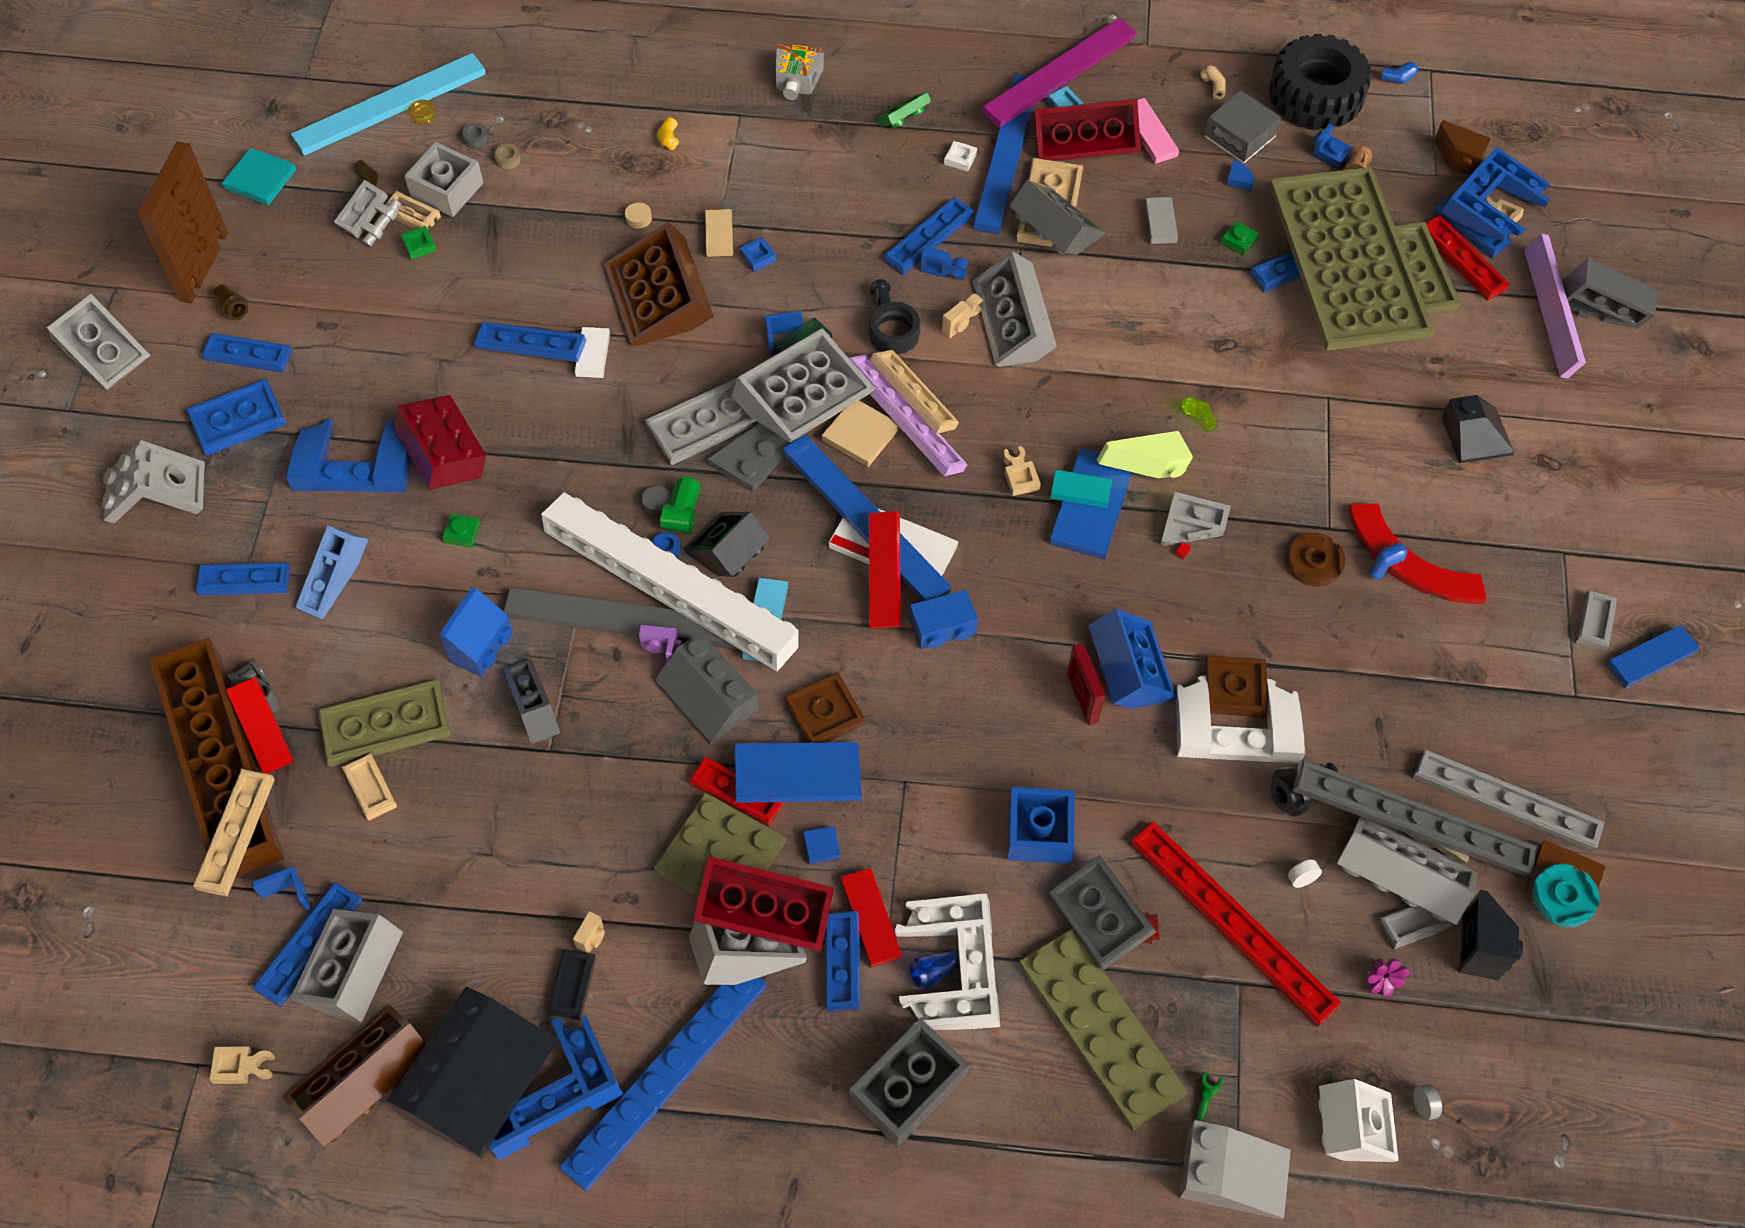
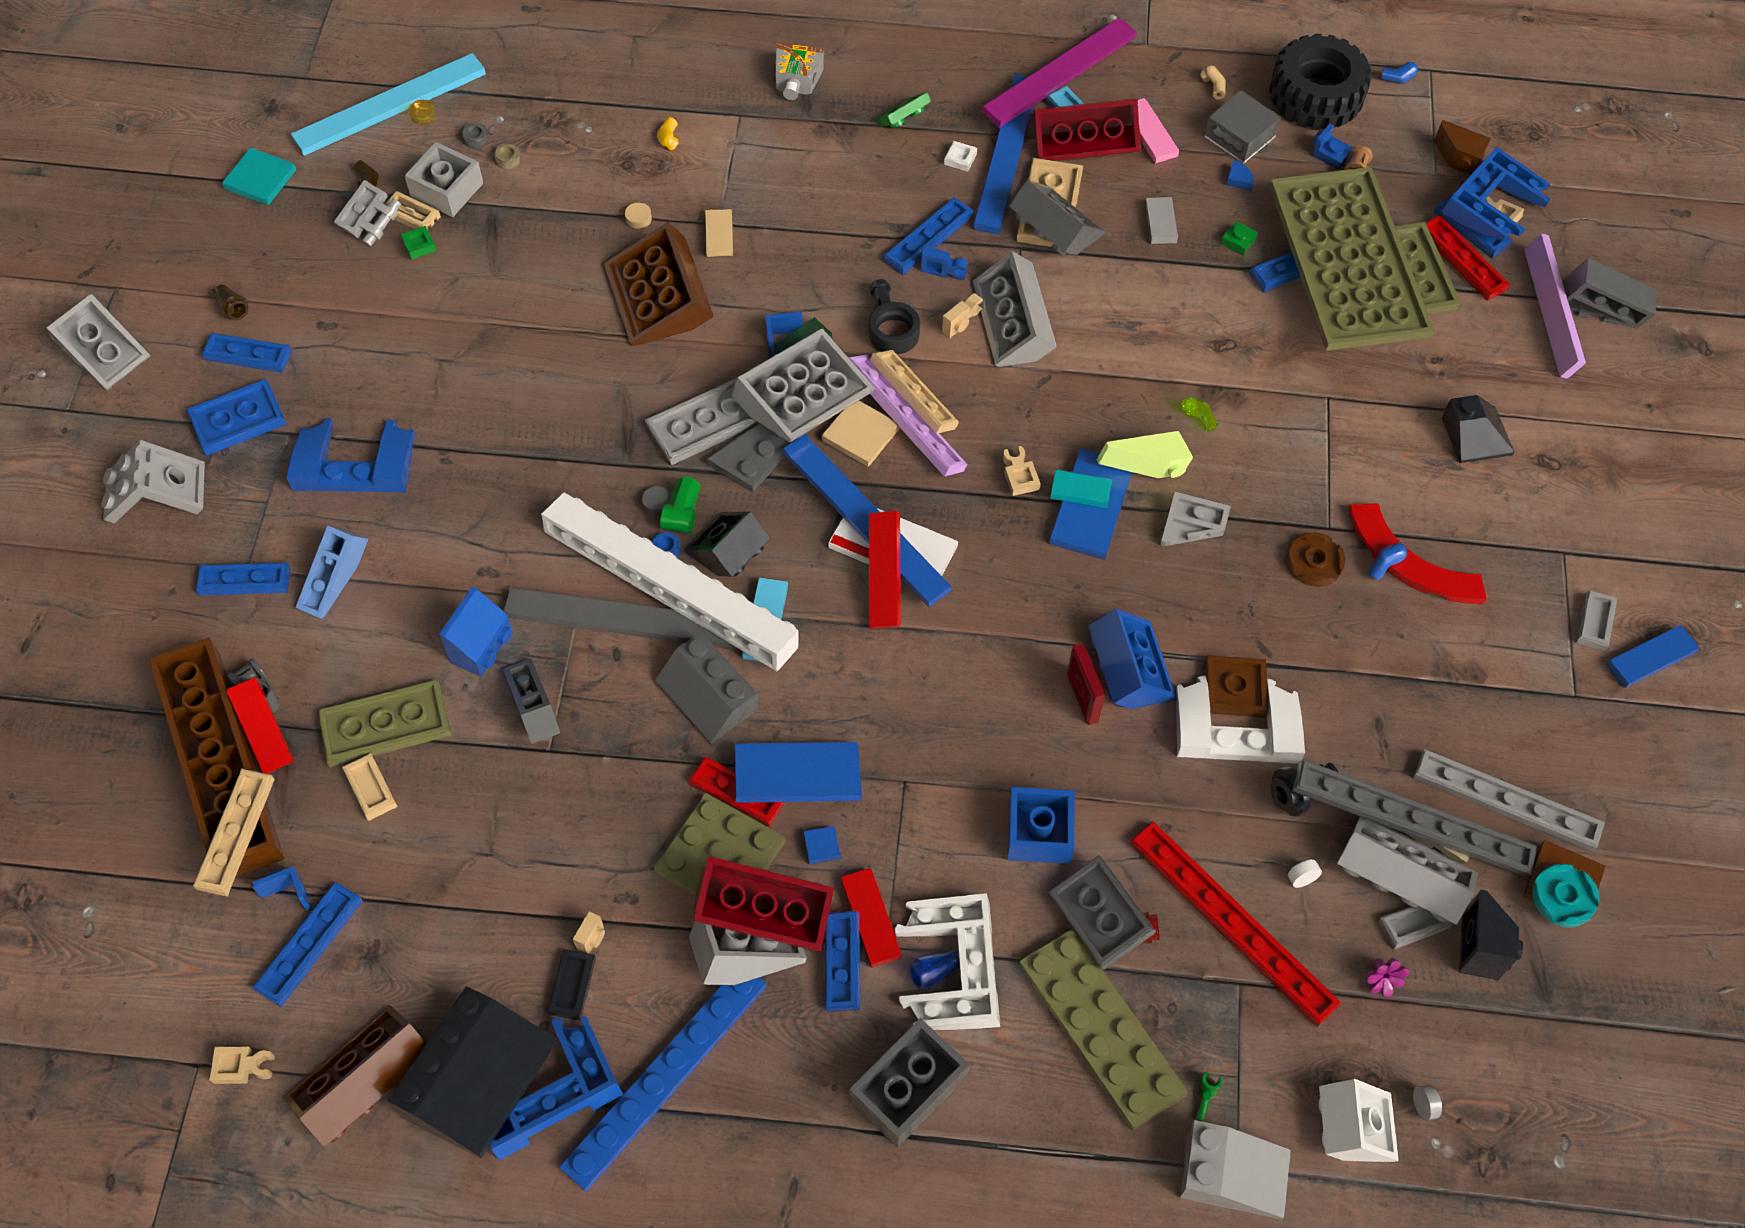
(183, 222): reddish brown door -> none
(347, 964): light grey slope -> none
(439, 442): dark red brick -> none
(461, 530): green plate -> none
(530, 341): blue tile -> none
(594, 354): white tile -> none
(659, 639): medium lavender bracket -> none
(758, 254): blue tile -> none
(825, 710): reddish brown tile -> none
(943, 619): blue brick -> none
(1183, 550): red piece -> none

